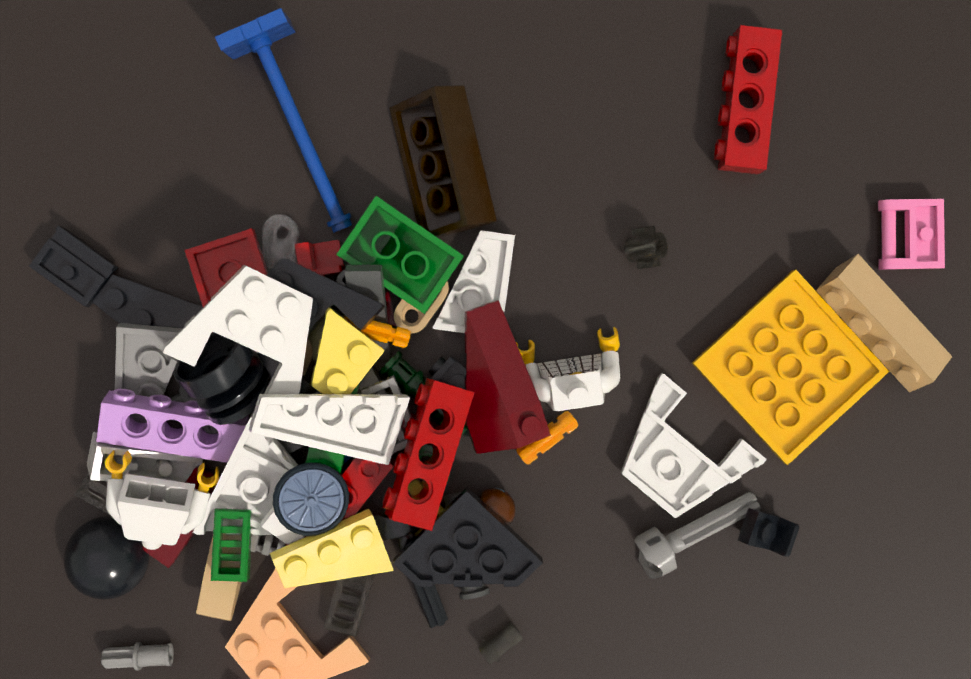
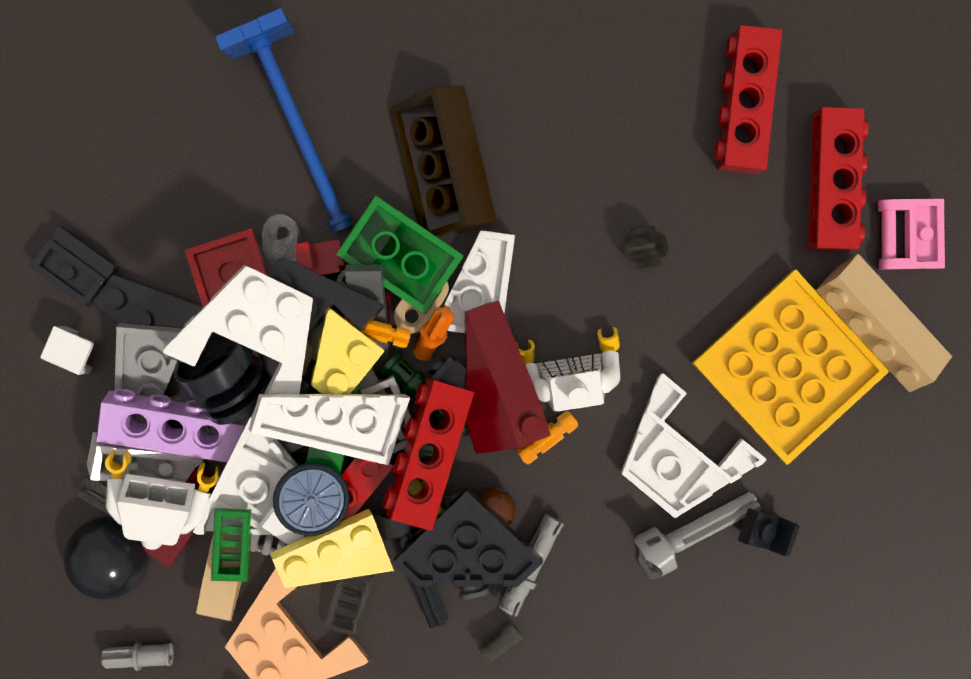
(68, 350): none -> white panel
(433, 333): none -> orange axle
(542, 543): none -> light grey pin
(852, 128): none -> red brick

